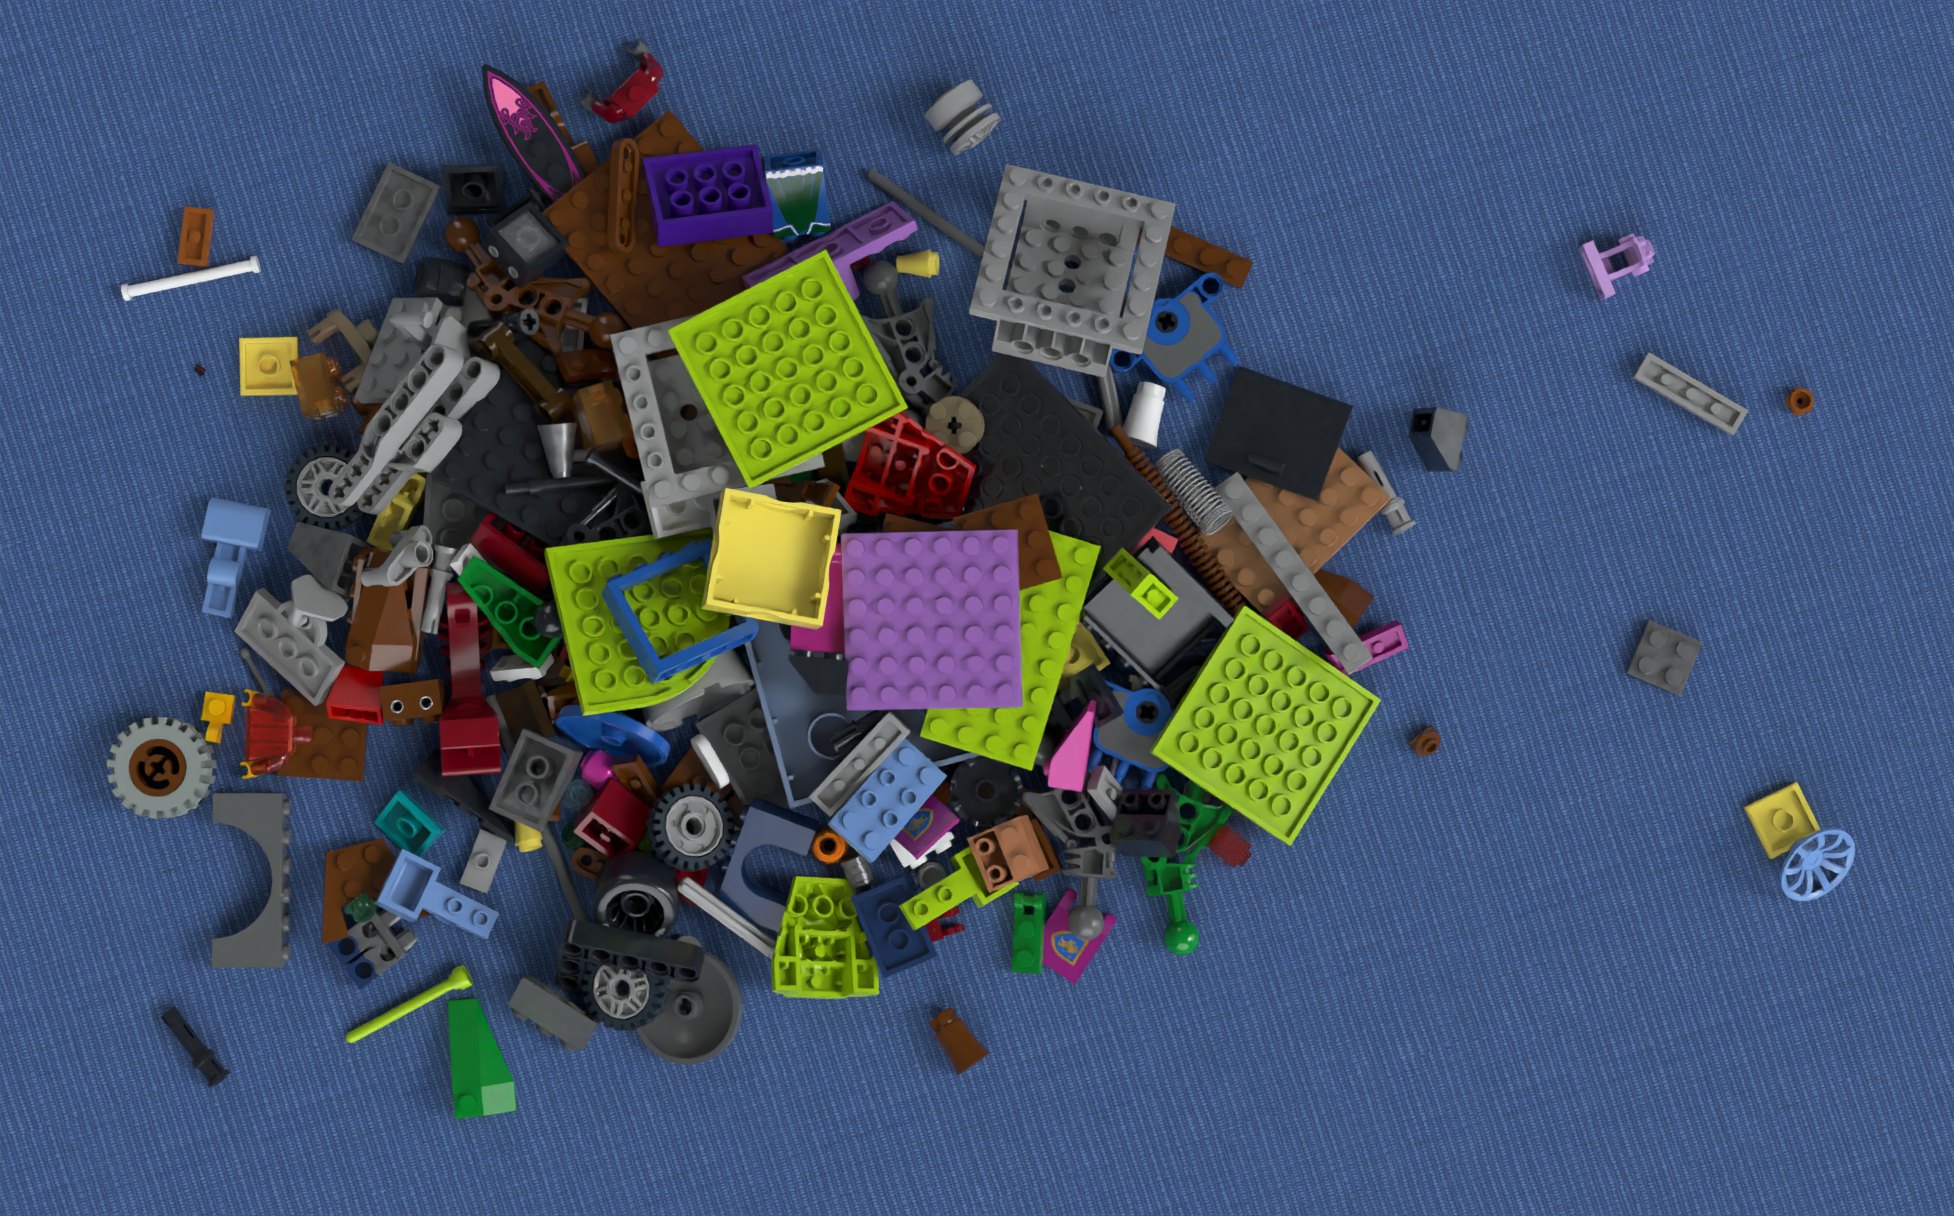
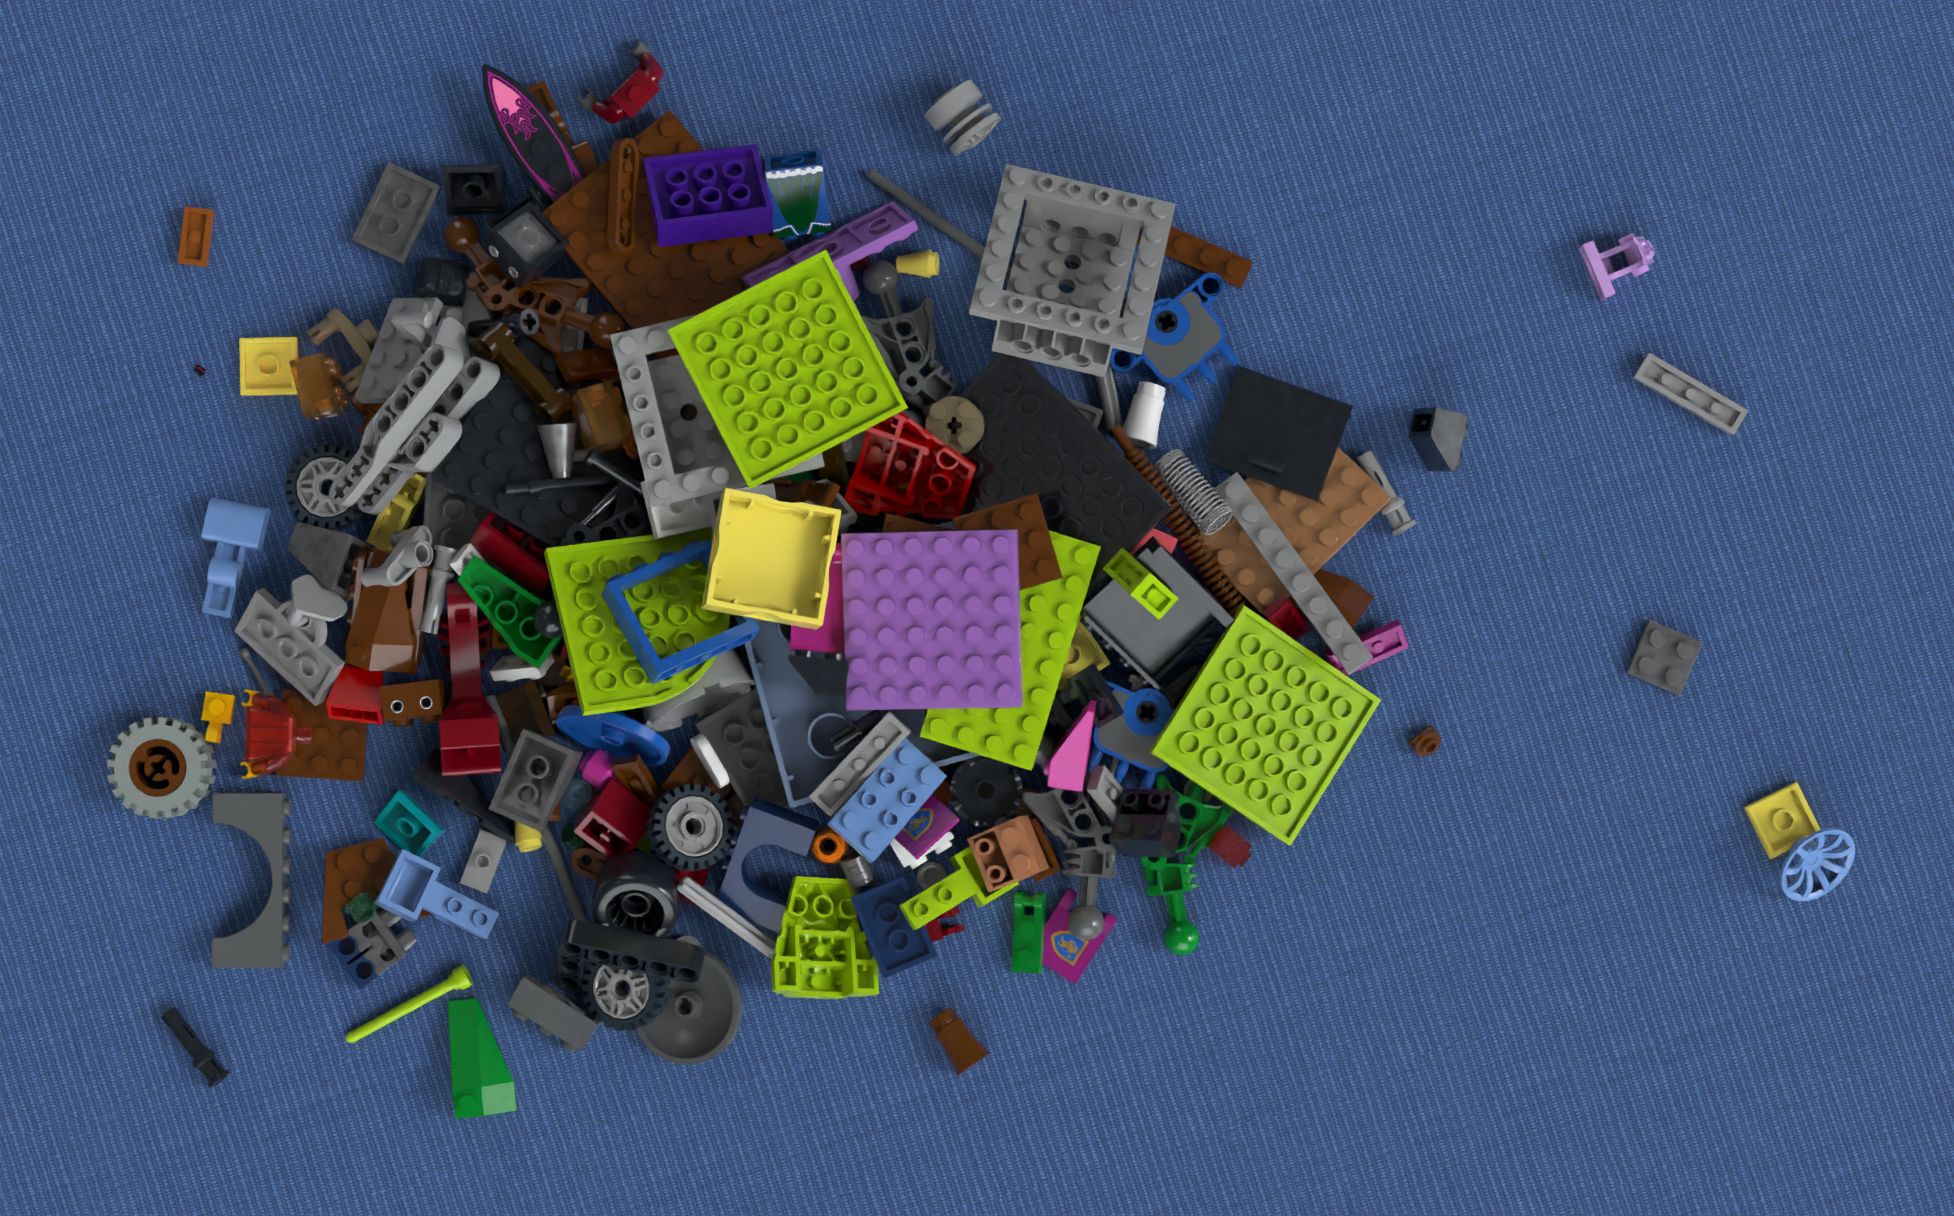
(190, 278): white bar -> none
(1807, 401): dark orange plate -> none

